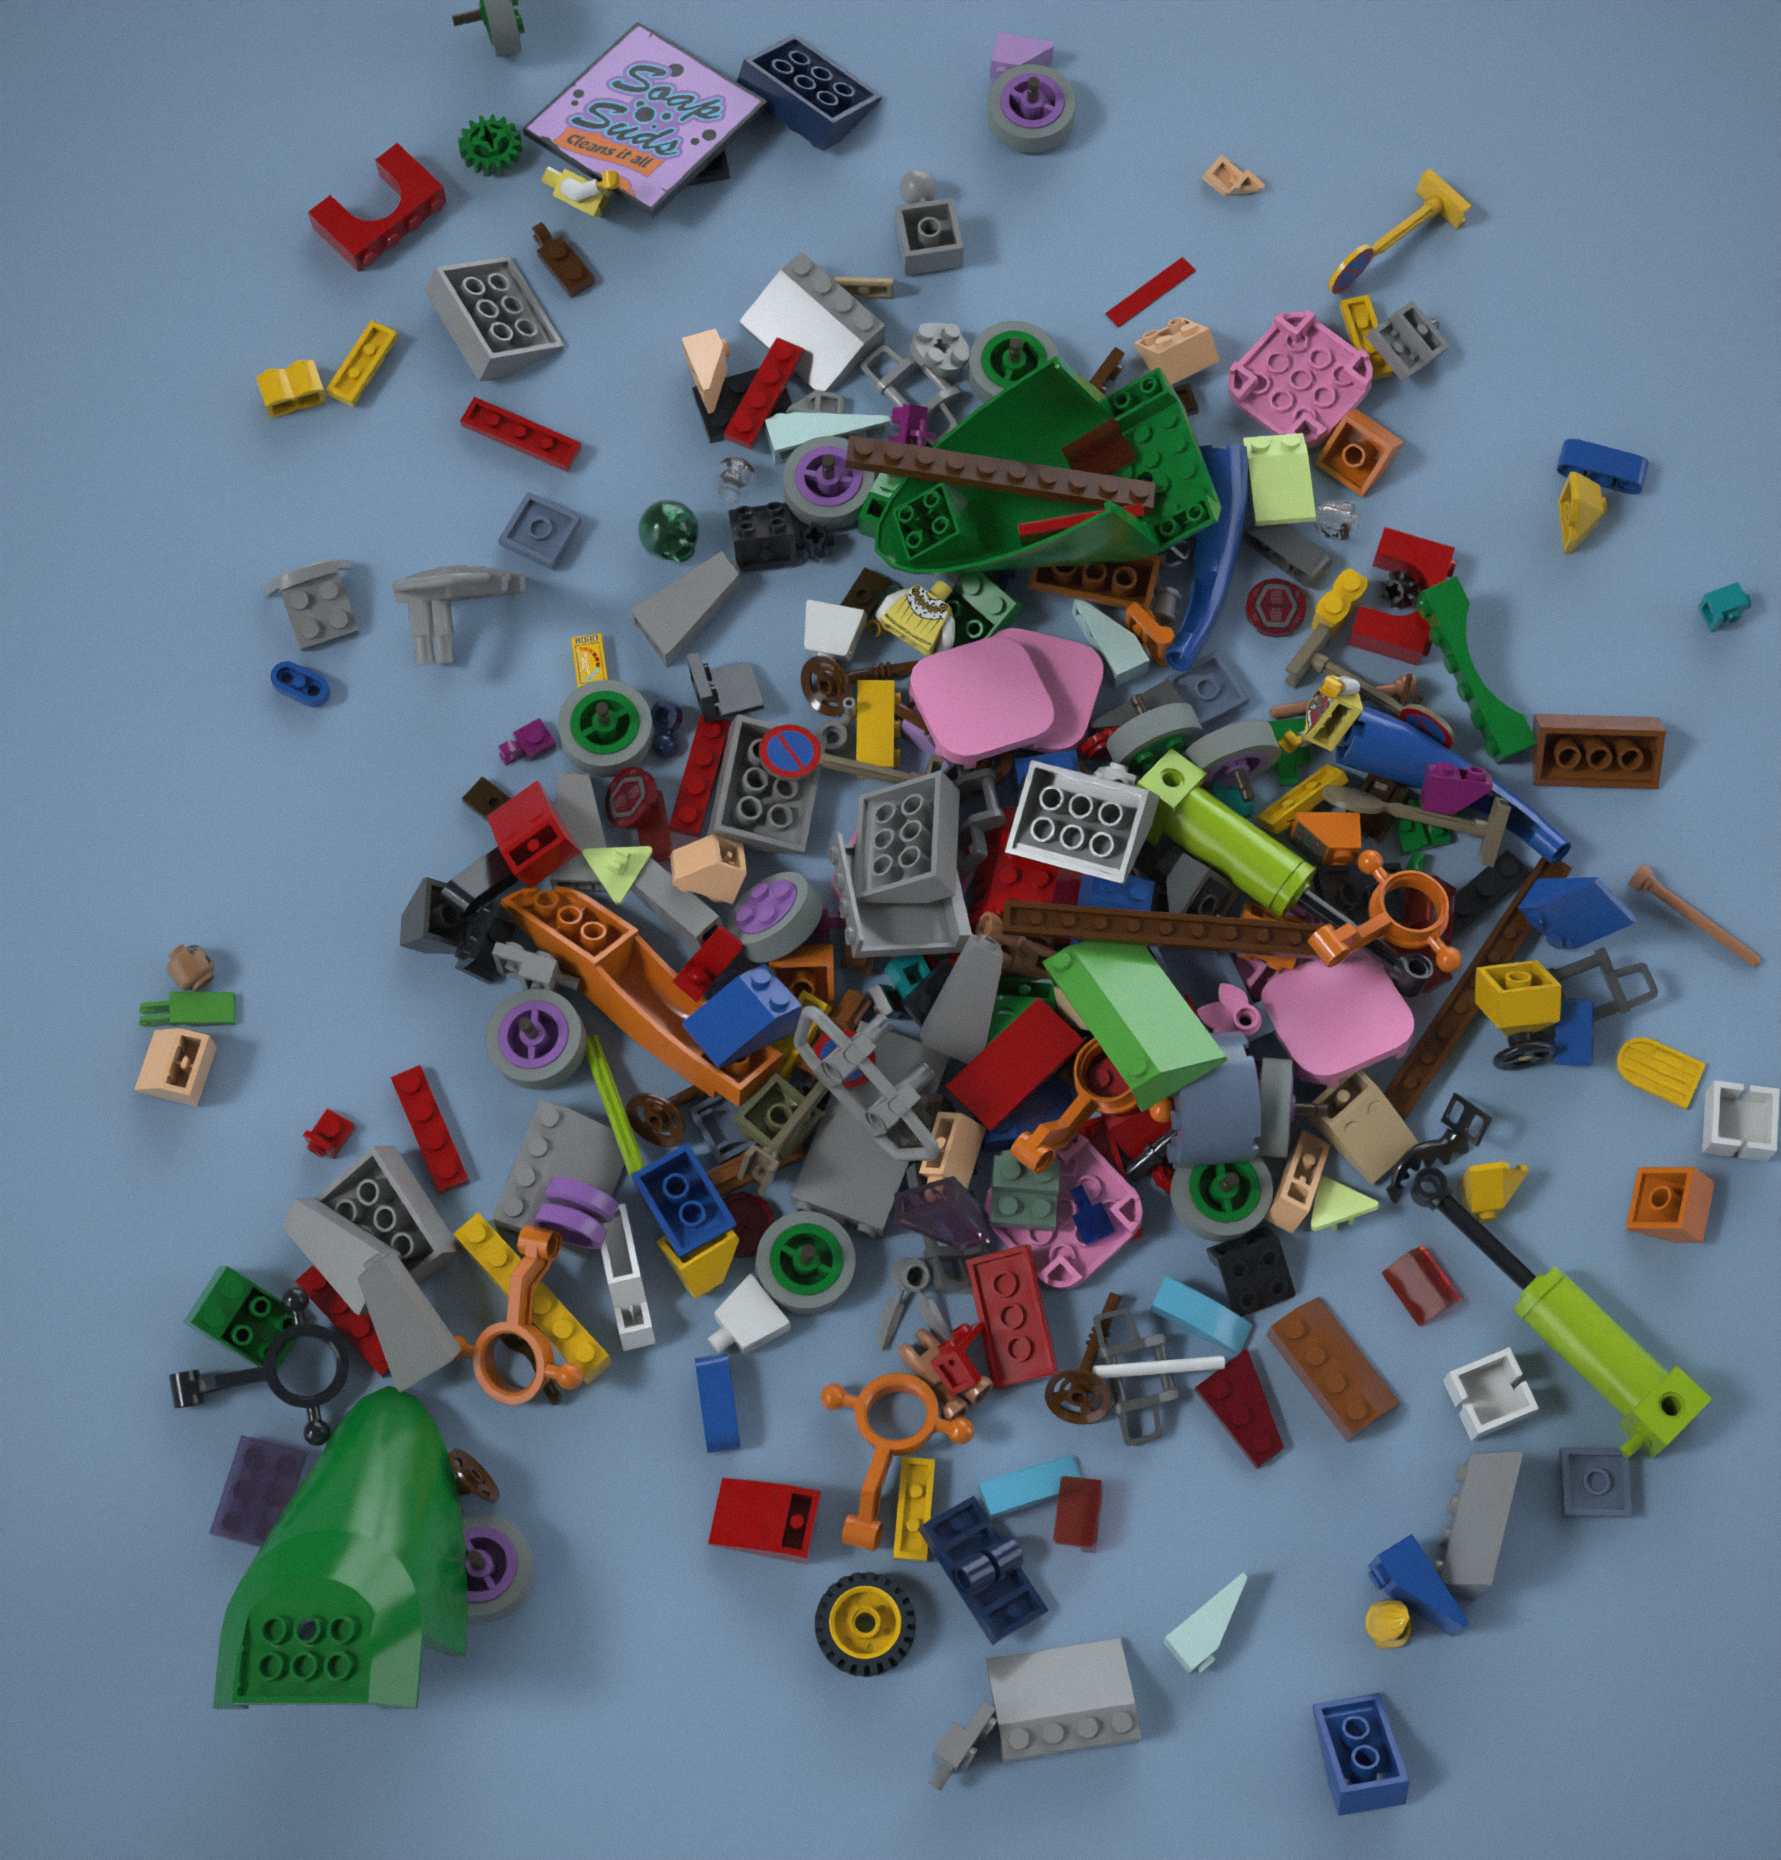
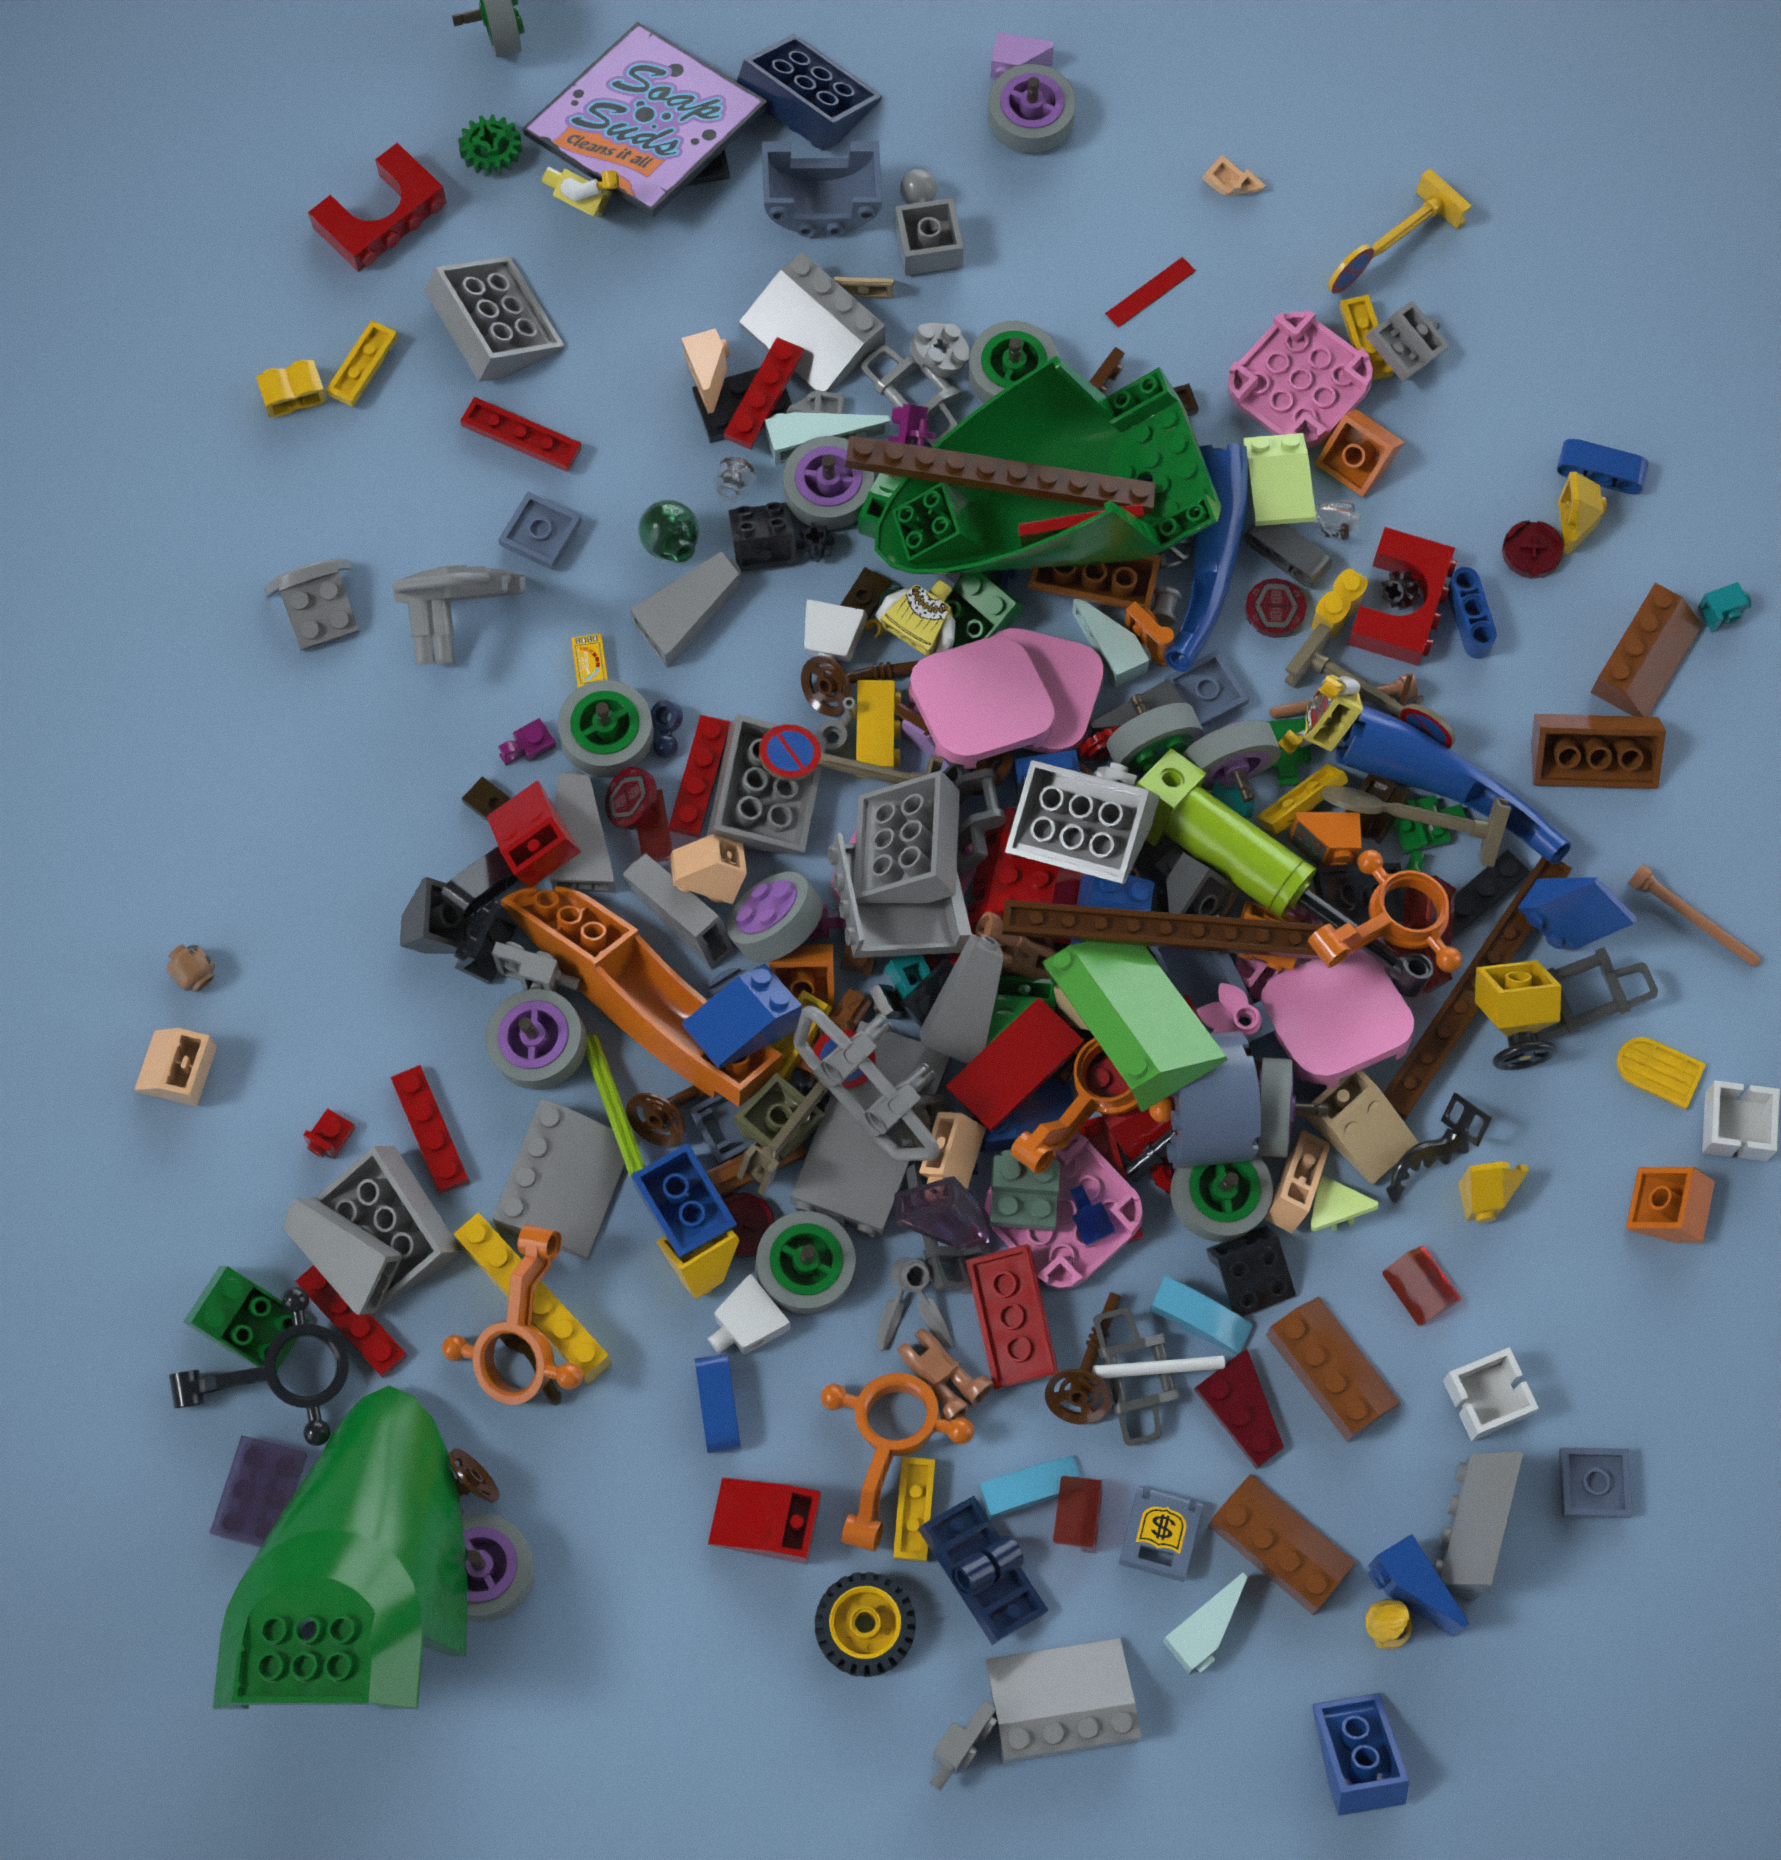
(191, 1008): bright green arm -> none
(302, 685): blue plate -> none
(405, 1322): light grey slope -> none
(562, 262): reddish brown plate -> none
(576, 1212): medium lavender wheel -> none
(617, 867): yellowish green piece -> none
(626, 1283): white slope -> none
(708, 963): red bracket -> none
(724, 690): bracket -> none
(822, 193): none -> sand blue cylinder
(953, 1363): red bracket -> none
(1099, 450): clear red panel -> none
(1162, 1526): none -> sand blue container
(1178, 349): light nougat slope -> none
(1281, 1544): none -> dark orange slope
(1453, 788): magenta slope -> none
(1468, 625): none -> blue beam
(1502, 728): green arch -> none
(1532, 549): none -> dark red tile
(1575, 1032): blue hinge -> none
(1583, 1336): lime piece -> none
(1648, 653): none -> dark orange slope

